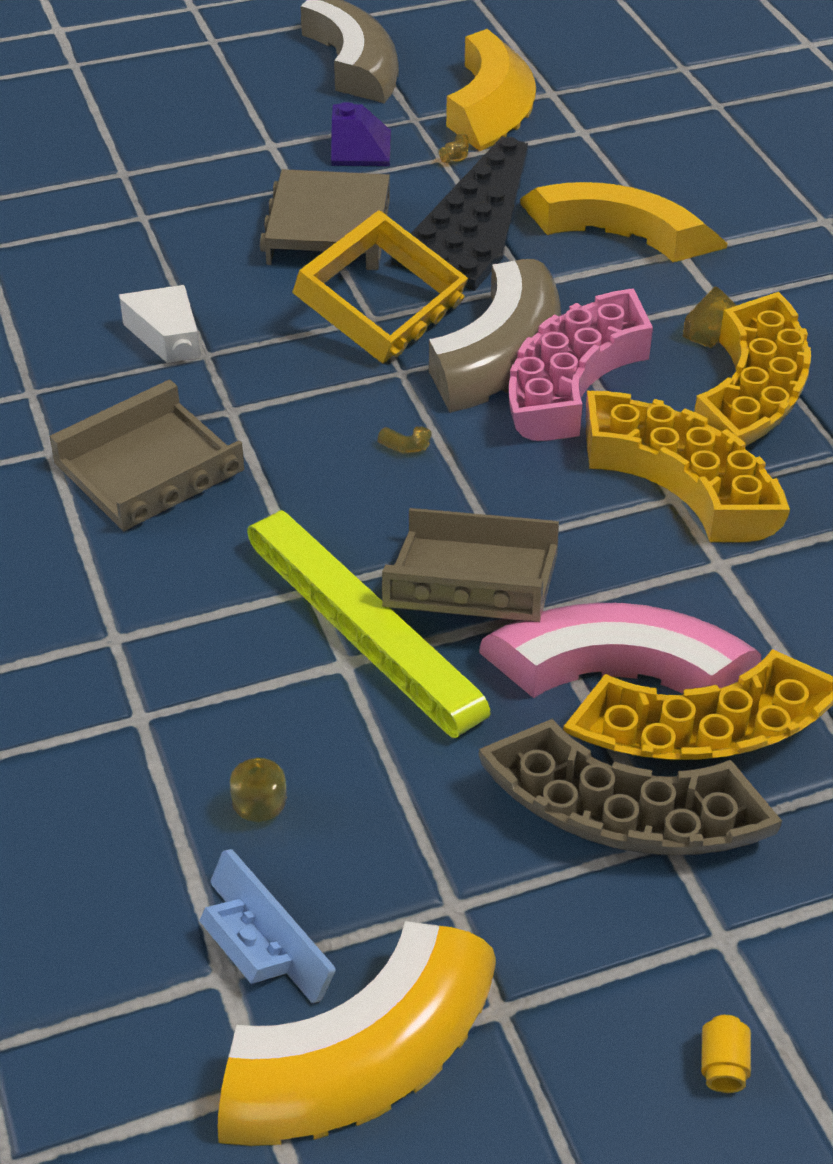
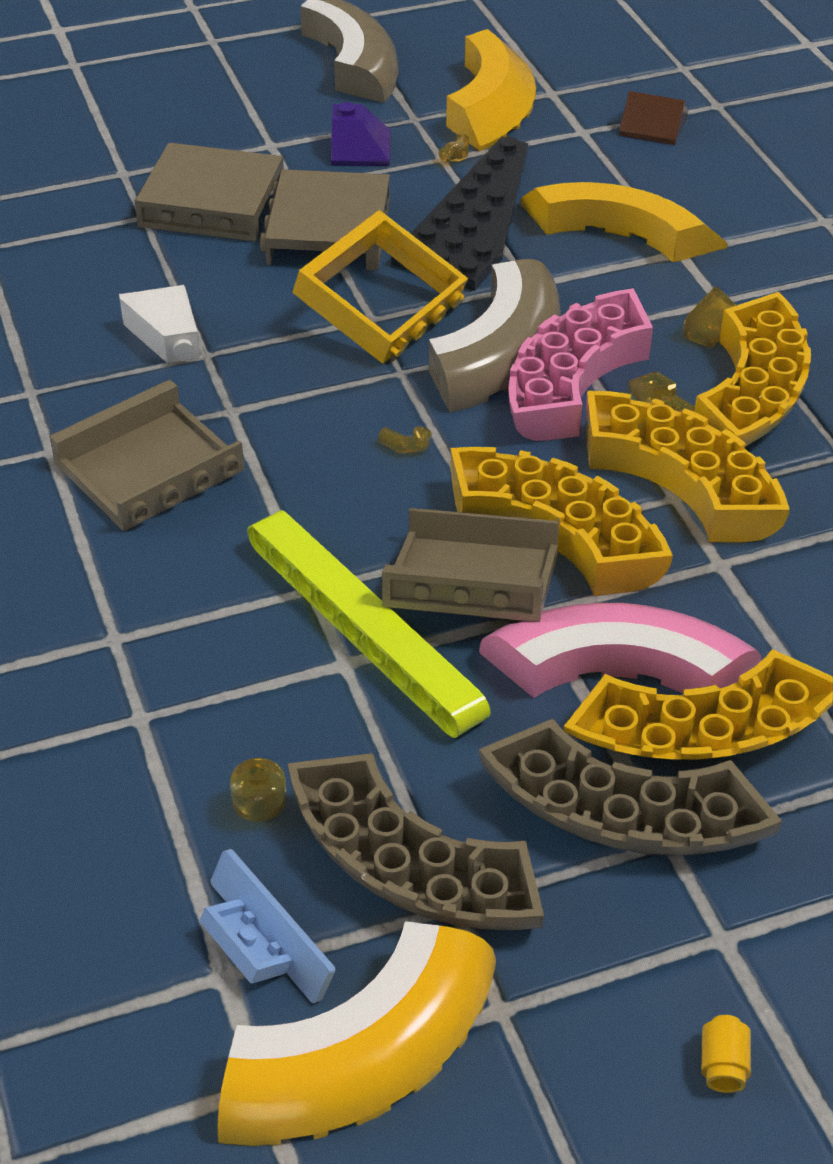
(208, 191): none -> dark tan panel
(409, 858): none -> dark tan brick
(596, 525): none -> yellow brick
(653, 118): none -> reddish brown slope
(659, 387): none -> clear yellow slope

